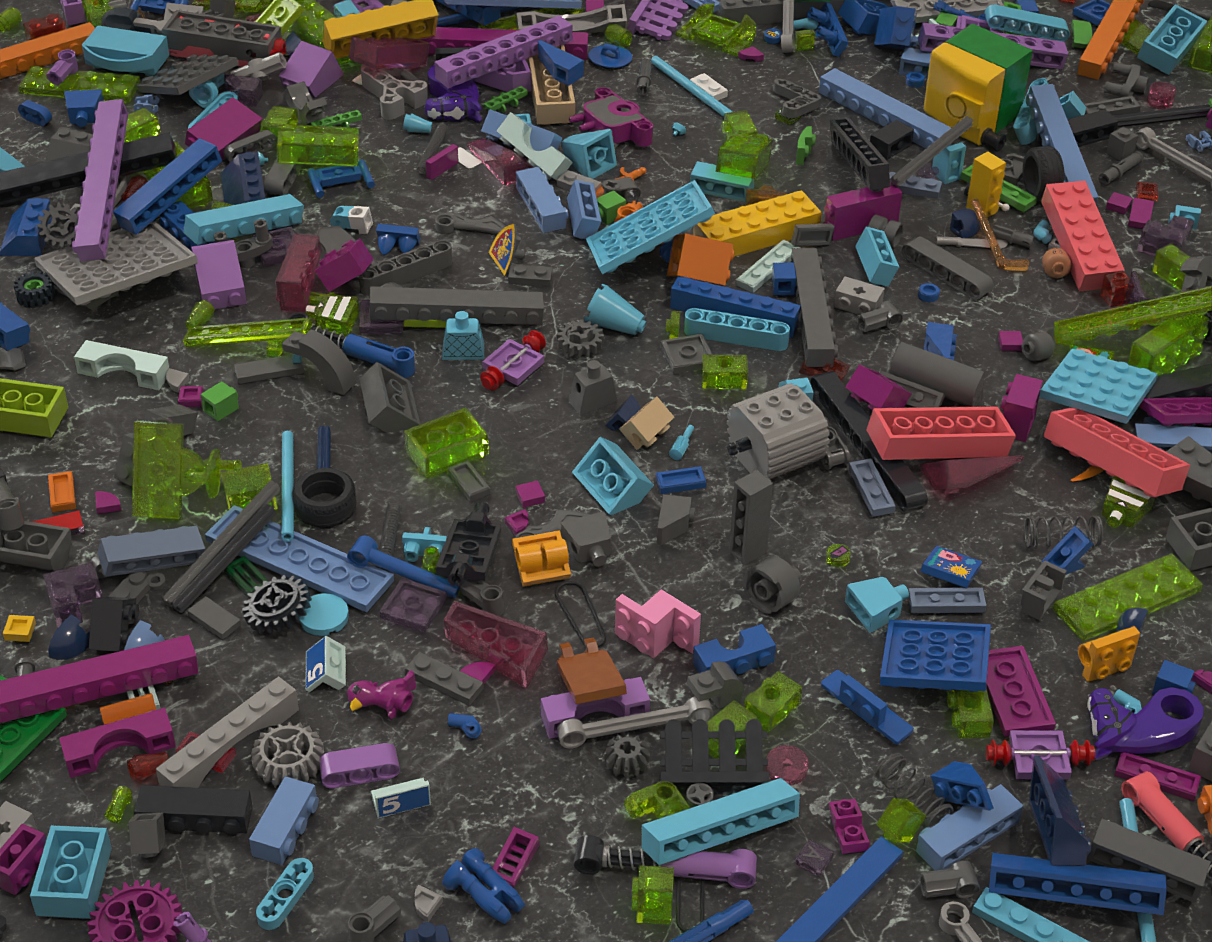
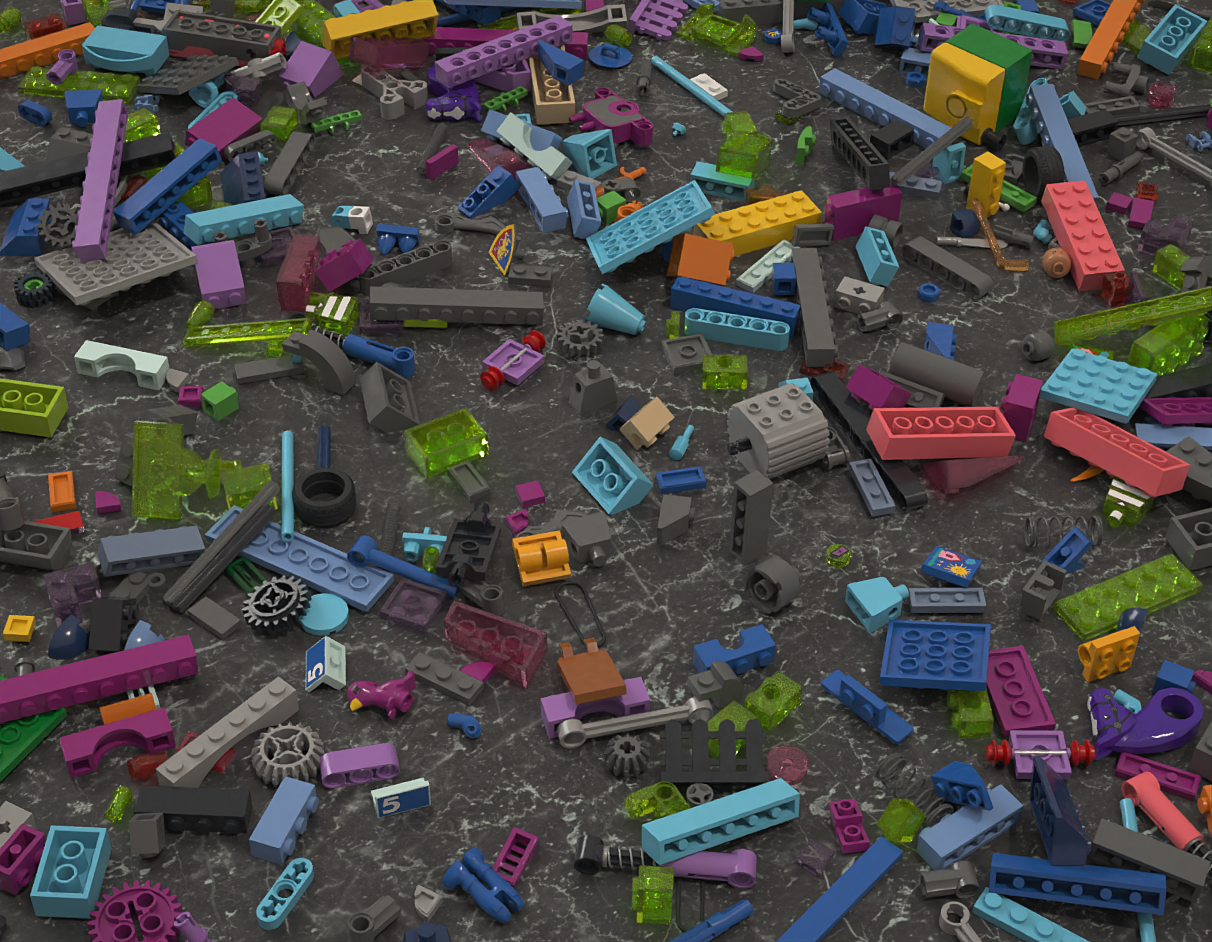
(318, 145): clear neon green slope -> none
(339, 174): blue plate -> none
(416, 124): medium azure cone -> none
(463, 338): medium azure torso -> none
(467, 159): white sticker -> none
(489, 193): none -> blue slope
(657, 623): bright pink bracket -> none
(804, 40): clear neon green plate -> none
(1010, 340): magenta tile -> none
(1187, 212): medium azure bracket -> none

